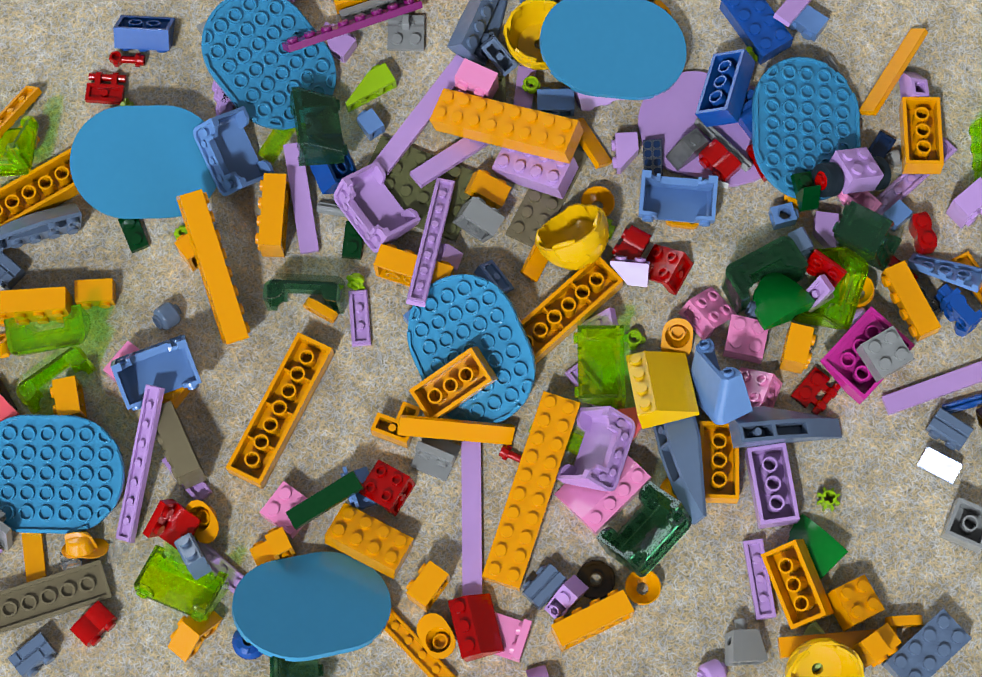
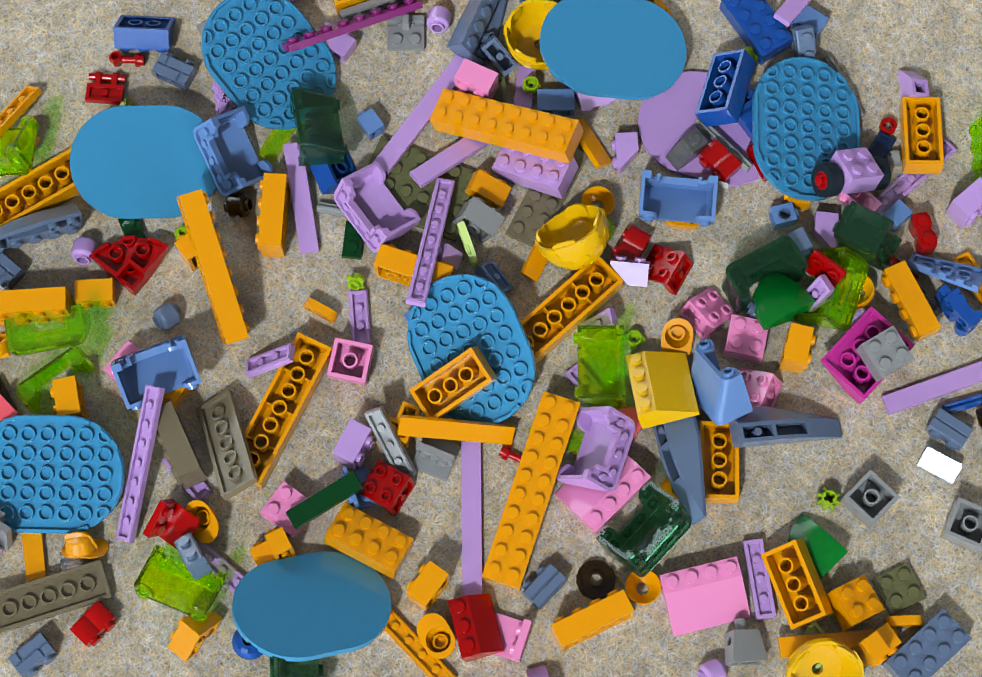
(82, 249): none -> lavender head
(130, 260): none -> red brick
(174, 71): none -> sand blue brick
(227, 444): none -> dark tan plate
(238, 204): none -> dark brown head
(270, 360): none -> lavender tile
(280, 284): clear green windscreen -> none
(350, 361): none -> bright pink brick
(354, 445): none -> lavender brick
(374, 84): lime slope -> none
(389, 440): none -> light grey tile
(438, 19): none -> lavender head
(467, 243): none -> yellowish green tile
(566, 597): lavender slope -> none
(653, 156): dark blue tile -> none
(704, 596): none -> bright pink slope
(772, 485): lavender brick -> none
(804, 41): none -> sand blue brick
(805, 191): dark green slope -> none
(811, 387): red plate -> none
(869, 498): none -> light grey brick
(888, 120): none -> red bush
(893, 71): light orange tile -> none
(898, 589): none -> olive plate

